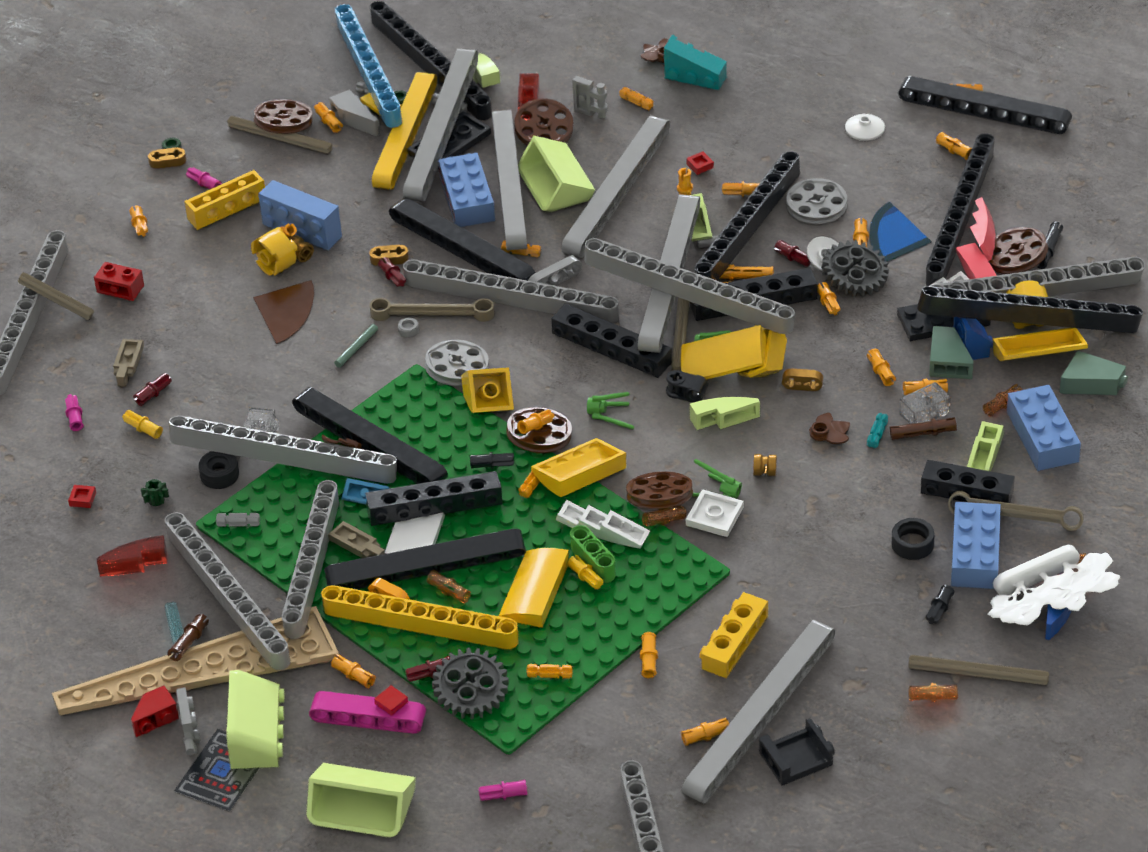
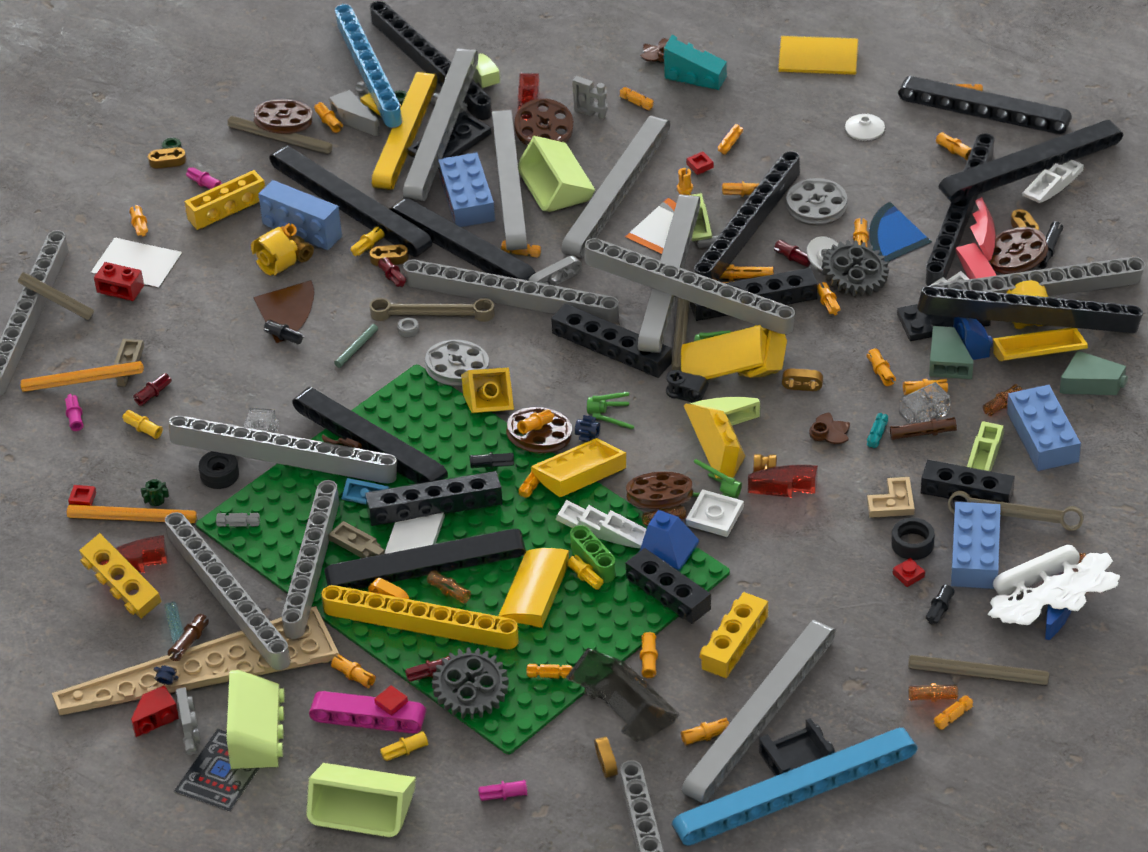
(82, 376): none -> light orange axle
(99, 550): none -> yellow brick
(126, 513): none -> light orange axle
(152, 260): none -> white sticker
(165, 675): none -> dark blue plate
(283, 332): none -> black axle
(350, 200): none -> black beam
(367, 241): none -> yellow axle
(404, 746): none -> yellow axle
(587, 428): none -> dark blue gear
(606, 757): none -> pearl gold beam
(624, 692): none -> clear smoke windscreen
(655, 227): none -> white sticker
(668, 586): none -> black brick
(669, 539): none -> blue slope
(716, 438): none -> yellow wedge
(730, 139): none -> light orange axle
(784, 480): none -> clear red slope
(794, 786): none -> dark azure beam
(818, 55): none -> yellow slope
(895, 503): none -> tan plate
(908, 572): none -> red plate
(953, 712): none -> light orange axle
(1017, 220): none -> pearl gold beam
(1030, 161): none -> black beam
(1053, 181): none -> white slope

